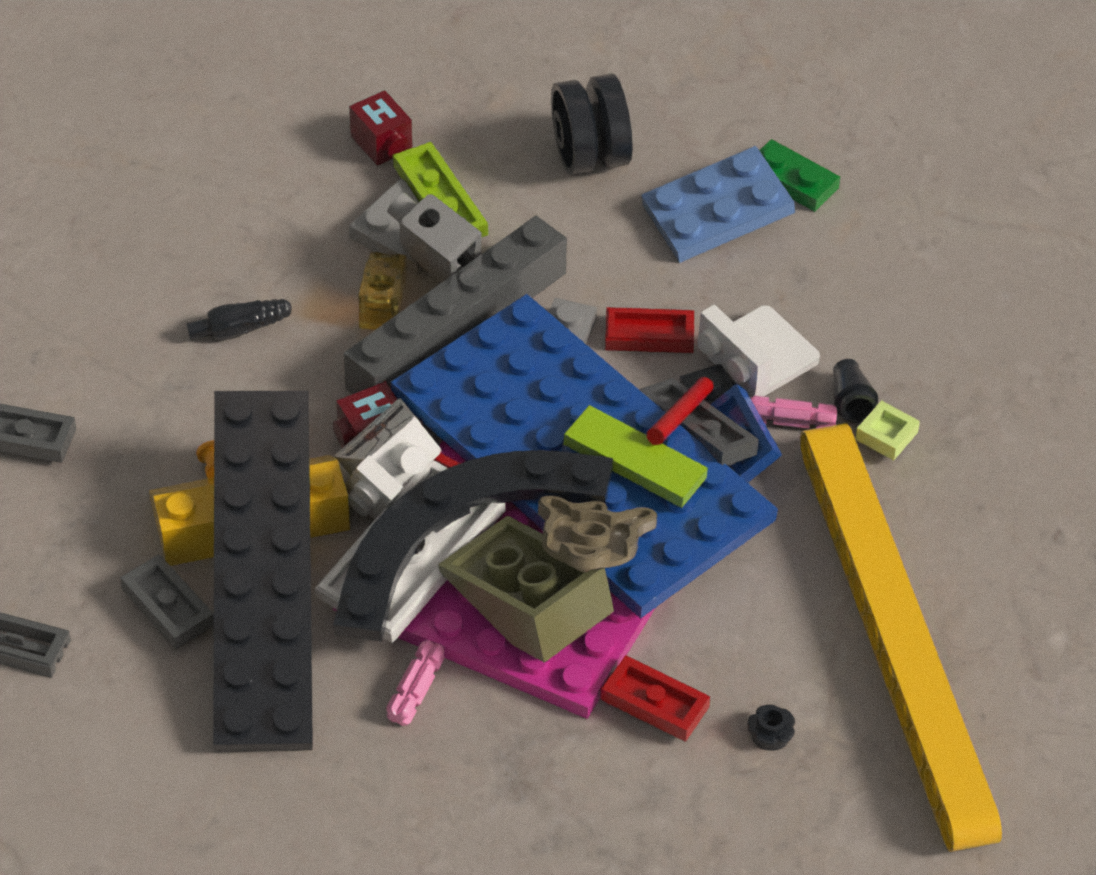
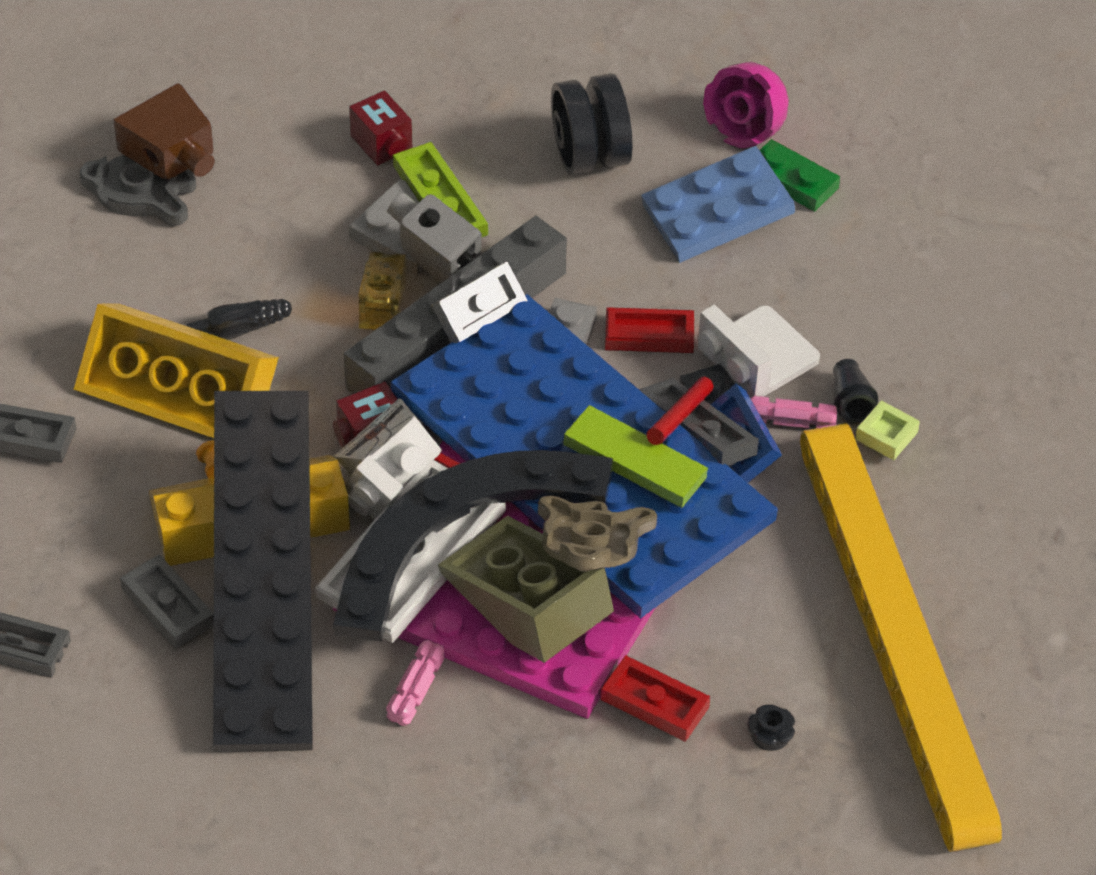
(136, 191): none -> dark grey tile
(166, 367): none -> yellow slope
(167, 135): none -> reddish brown torso
(478, 302): none -> plate
(746, 103): none -> dark pink cylinder

